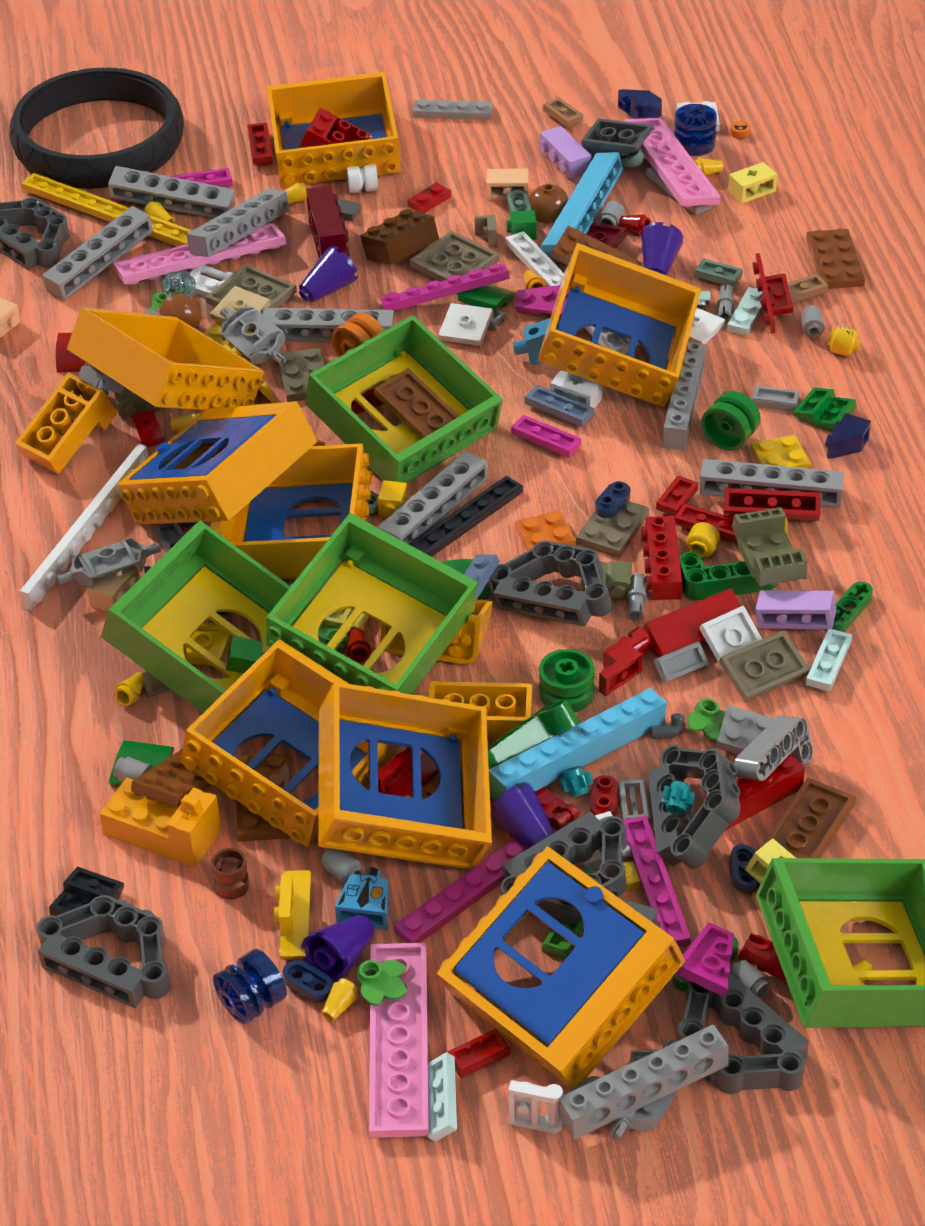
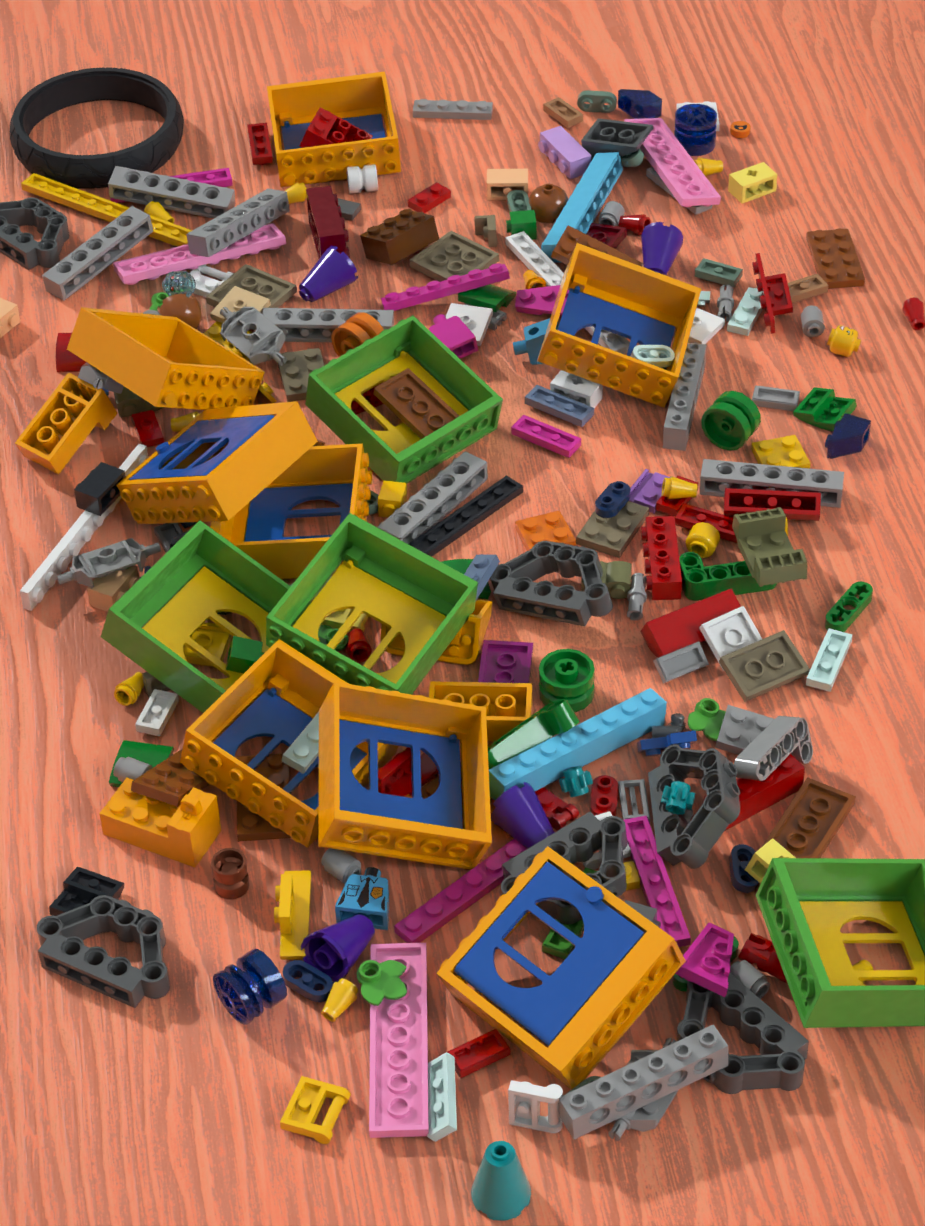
(99, 489): none -> black brick
(157, 712): none -> white plate
(304, 748): none -> light aqua plate
(306, 1105): none -> yellow plate
(454, 335): none -> dark pink torso
(500, 1183): none -> teal cone
(505, 662): none -> magenta plate
(597, 100): none -> sand green plate
(623, 660): red plate -> none
(647, 490): none -> medium lavender plate
(654, 354): none -> light aqua plate
(655, 745): none -> blue plate
(677, 488): none -> yellow cone
(795, 609): lavender brick -> none
(914, 312): none -> red cone

